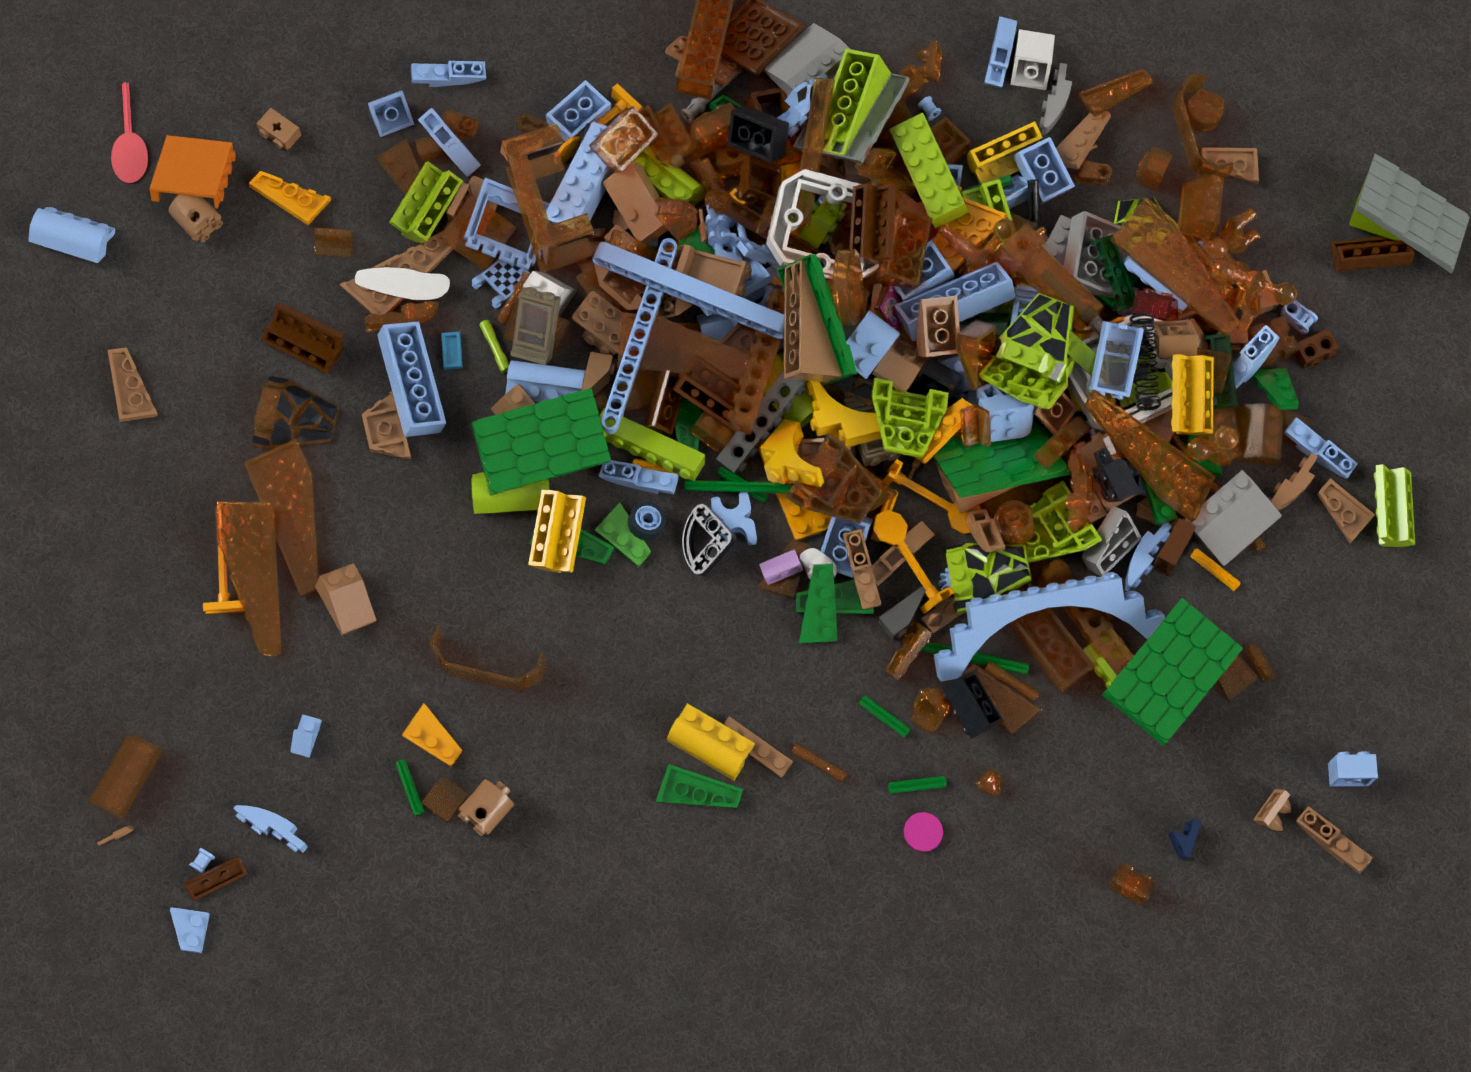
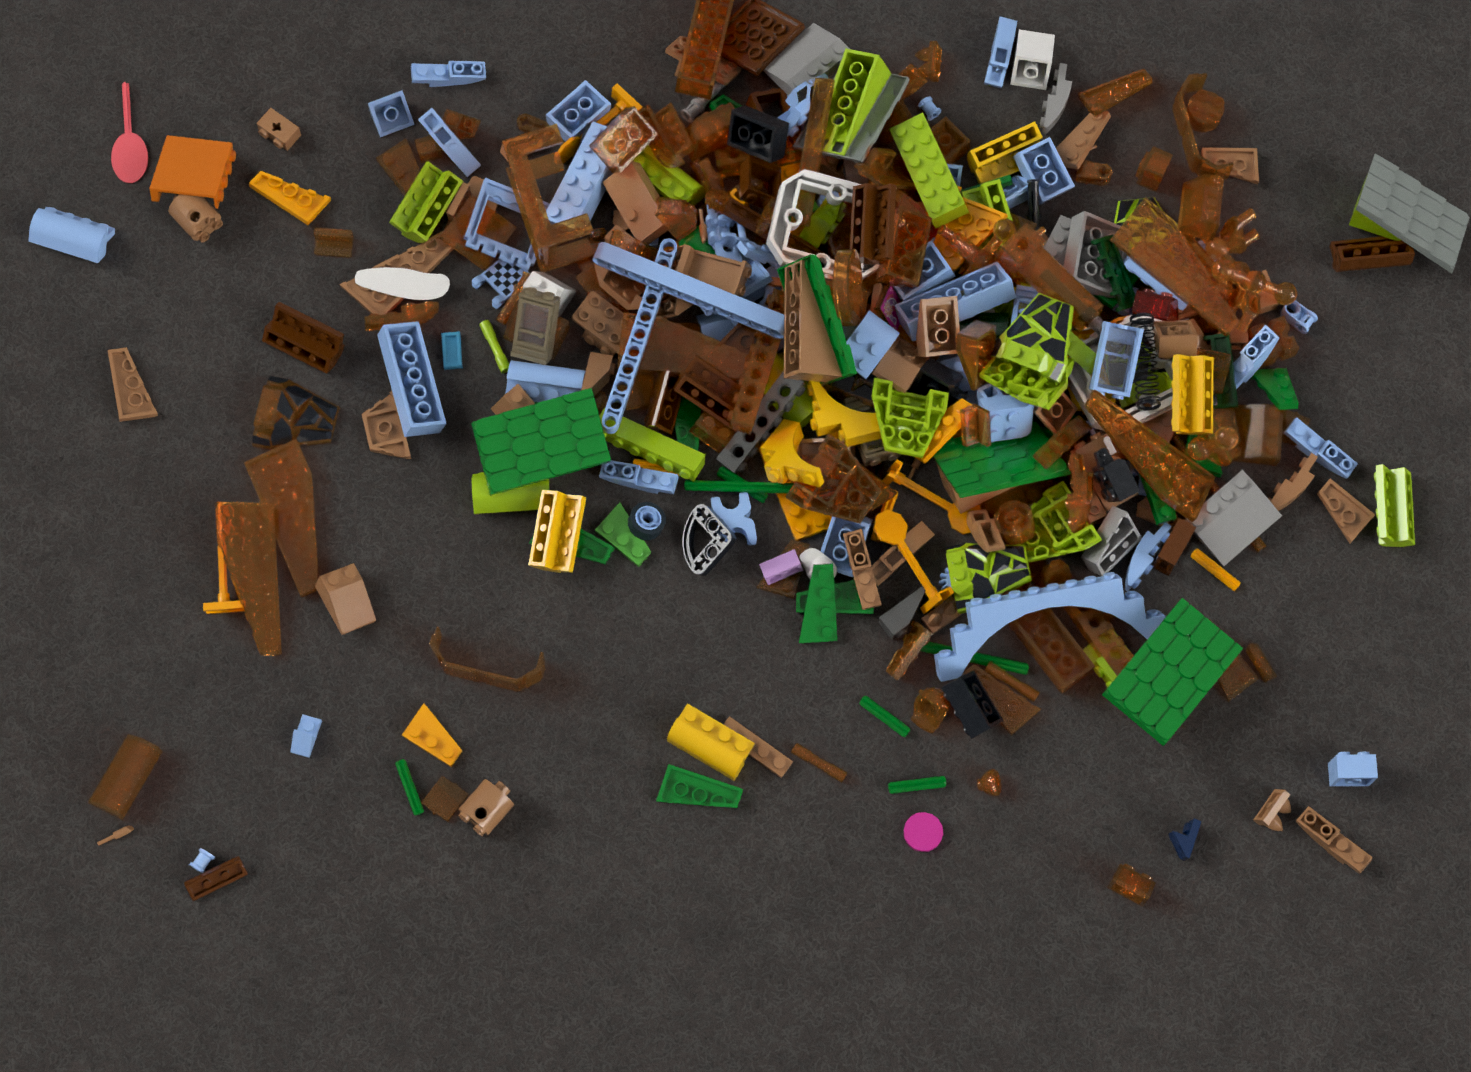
(190, 928): light blue wing -> none
(265, 821): light blue slope -> none
(1313, 346): reddish brown brick -> none

